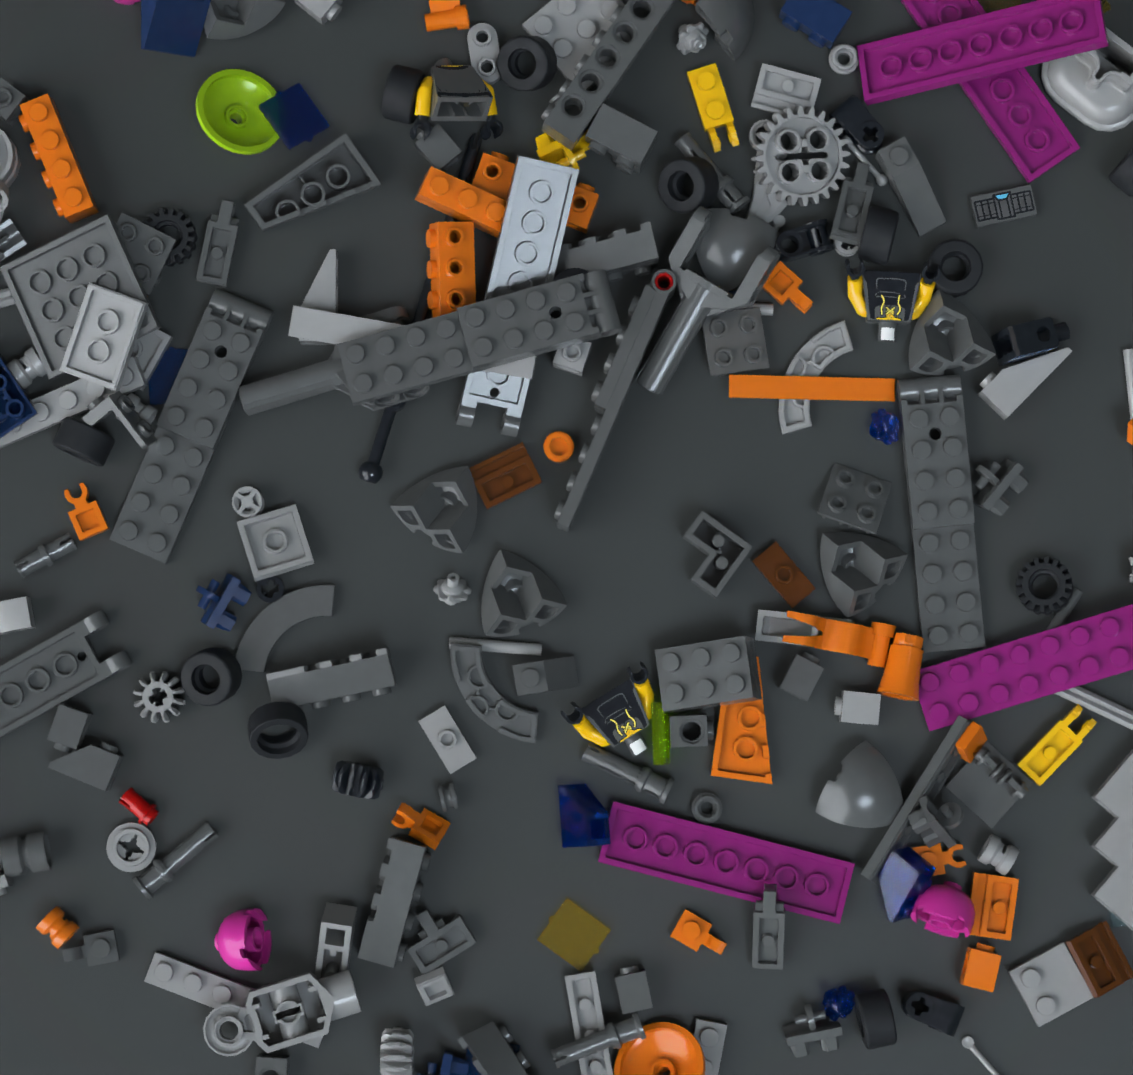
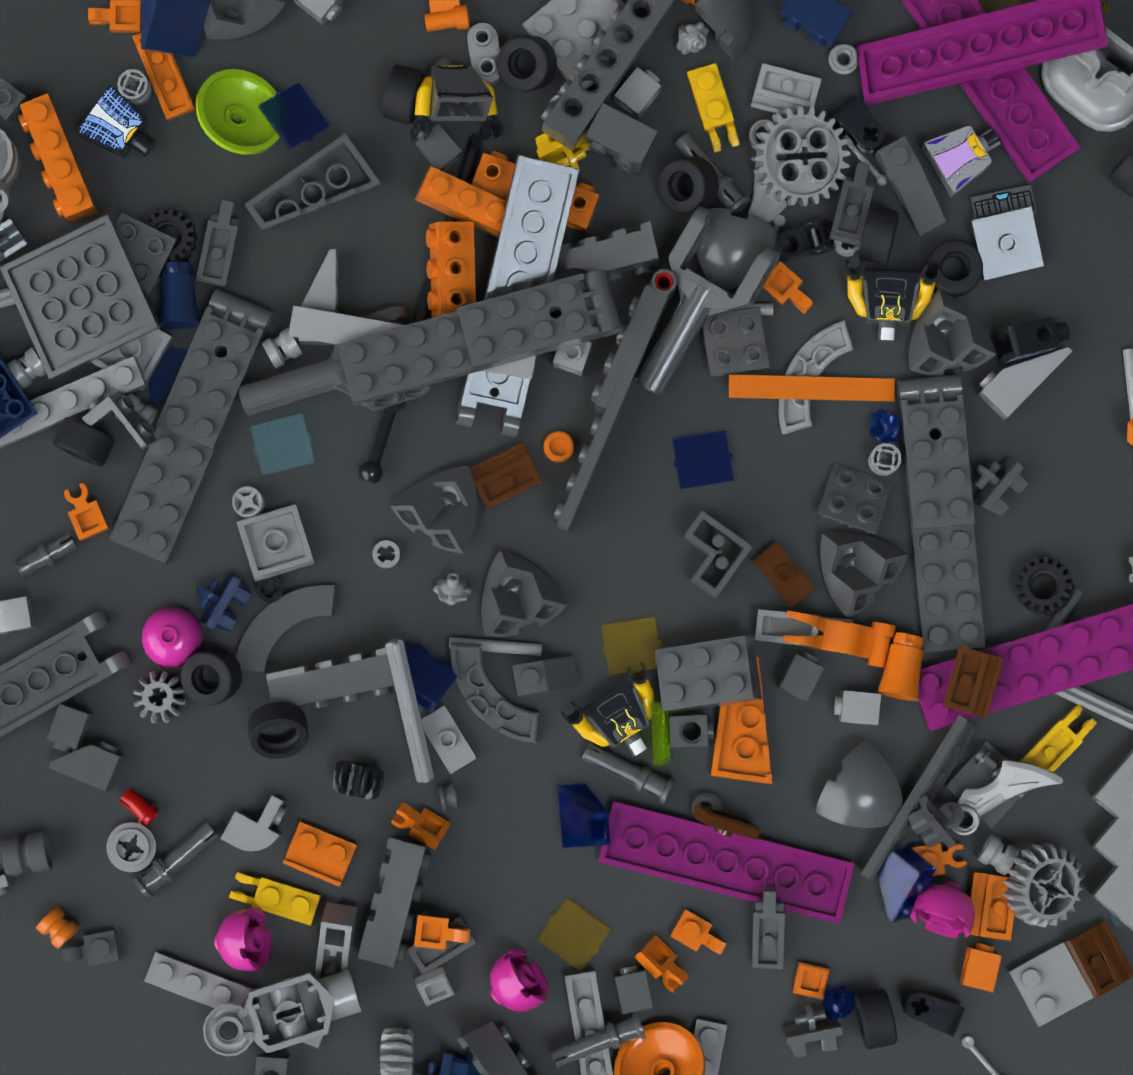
(103, 336): light grey tile -> none
(116, 126): none -> torso
(123, 16): none -> orange plate
(138, 91): none -> light grey wheel
(166, 81): none -> orange tile
(172, 636): none -> dark pink cylinder
(178, 297): none -> dark blue plant
(252, 834): none -> light grey brick
(279, 898): none -> yellow hinge
(282, 444): none -> clear light blue piece
(287, 343): none -> light grey wheel
(320, 854): none -> orange plate
(387, 563): none -> light grey bush
(409, 710): none -> light grey axle
(429, 677): none -> clear blue slope
(435, 932): none -> orange plate
(517, 983): none -> dark pink cylinder
(630, 644): none -> clear yellow piece
(638, 92): none -> light grey brick
(658, 961): none -> orange plate
(703, 460): none -> clear blue piece
(726, 823): none -> reddish brown plate
(810, 980): none -> orange tile
(880, 462): none -> light grey wheel
(960, 157): none -> torso
(971, 741): orange tile -> none
(973, 682): none -> reddish brown plate
(1007, 242): none -> plate
(1012, 780): none -> light grey piece
(1050, 866): none -> light grey gear

